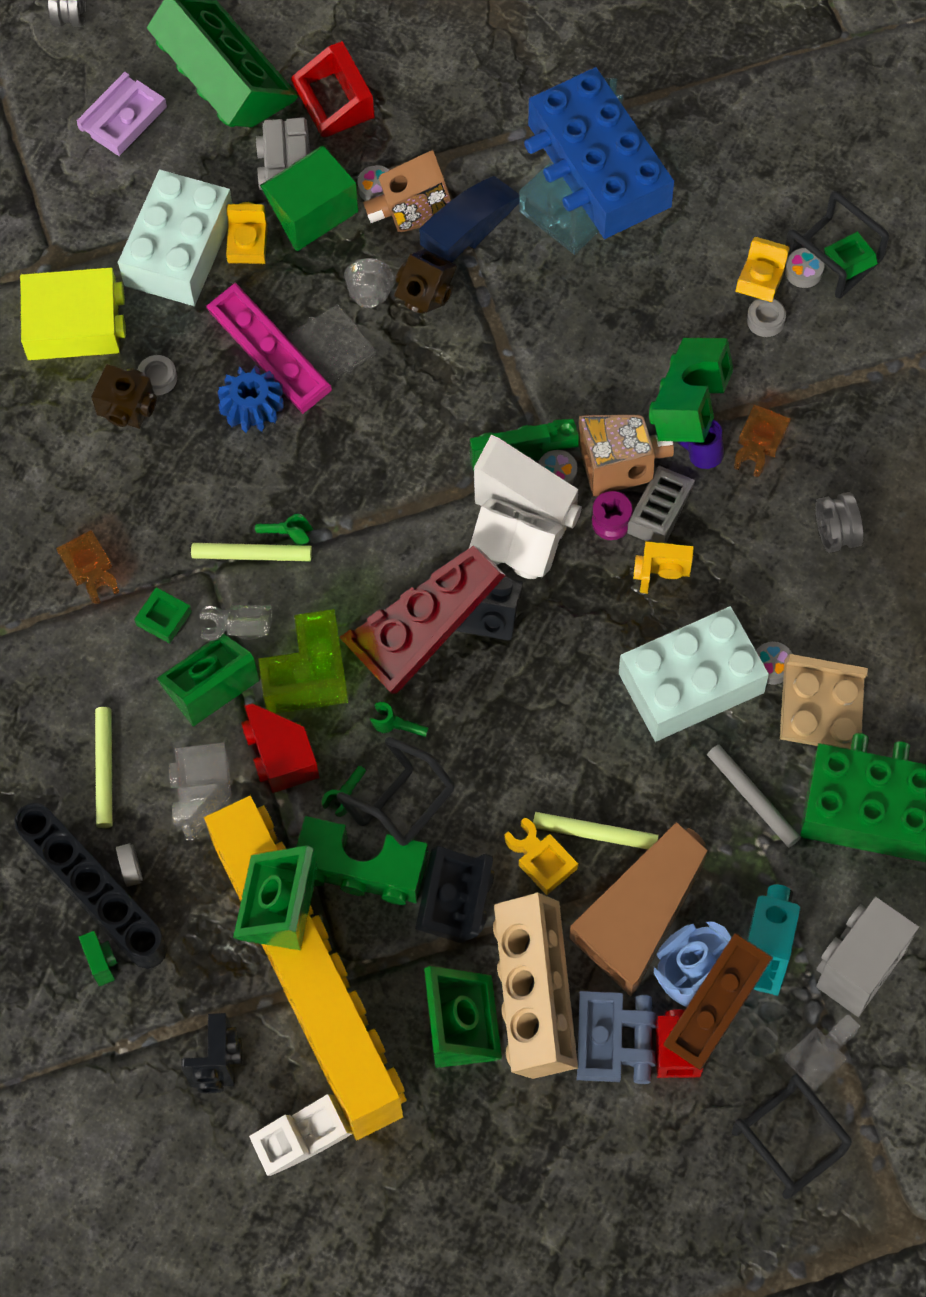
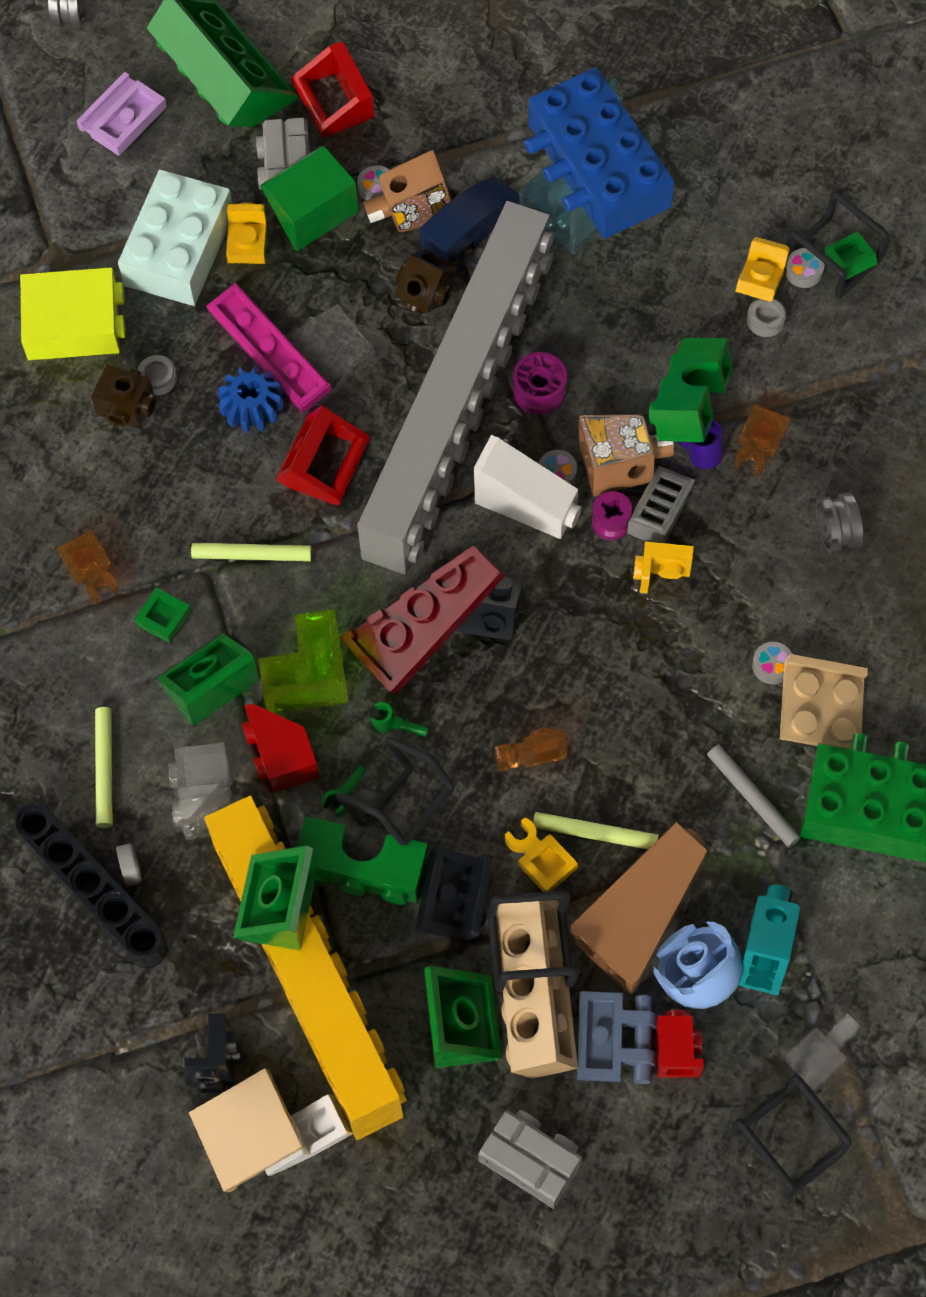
(99, 957): green plate -> none
(242, 620): clear plate -> none
(246, 1130): none -> tan piece
(294, 468): none -> red tile
(294, 526): green hand -> none
(369, 281): clear cone -> none
(455, 389): none -> light grey brick
(500, 978): none -> black piece
(516, 538): white brick -> none
(531, 440): green hinge -> none
(531, 1157): none -> light grey brick
(537, 749): none -> clear orange plate
(545, 370): none -> magenta wheel
(693, 673): light aqua brick -> none
(718, 1001): reddish brown plate -> none
(867, 955): light grey brick -> none

